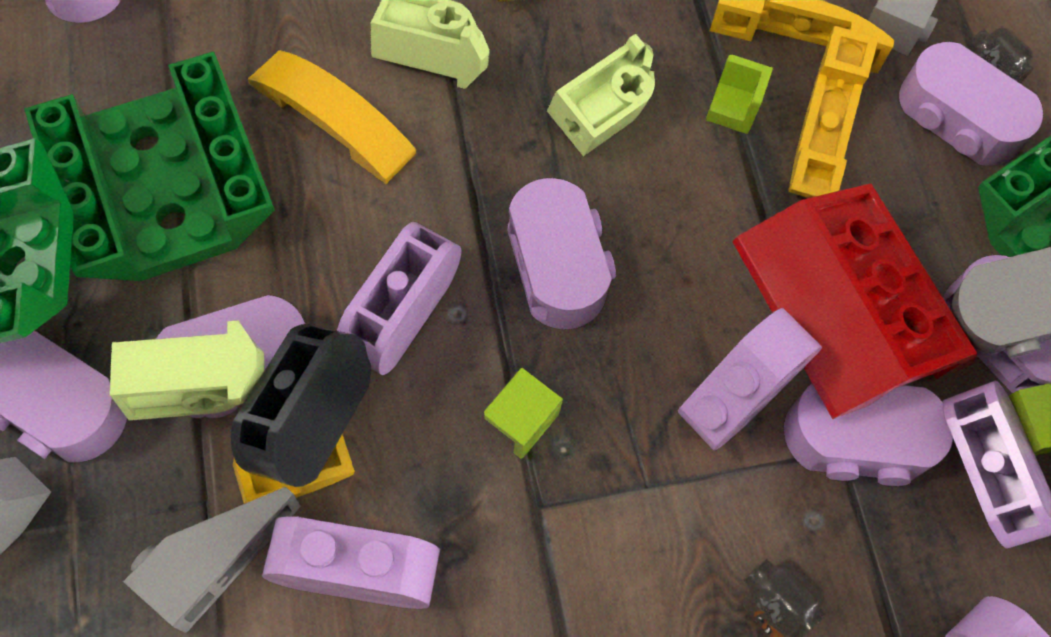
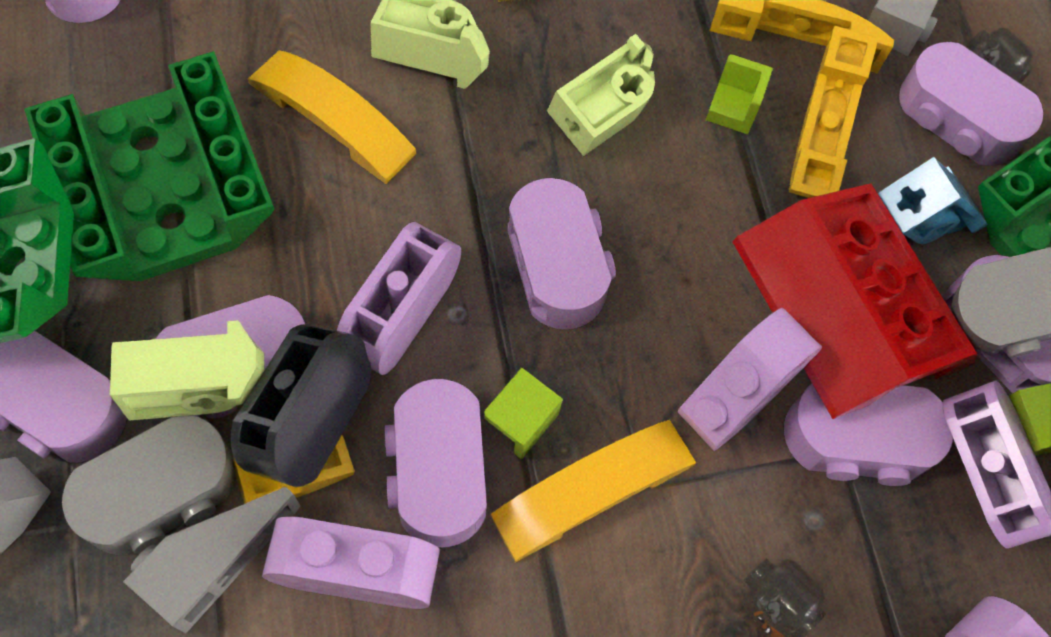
(150, 486): none -> light grey brick
(437, 462): none -> lavender brick
(591, 487): none -> yellow slope
(931, 203): none -> dark azure piece

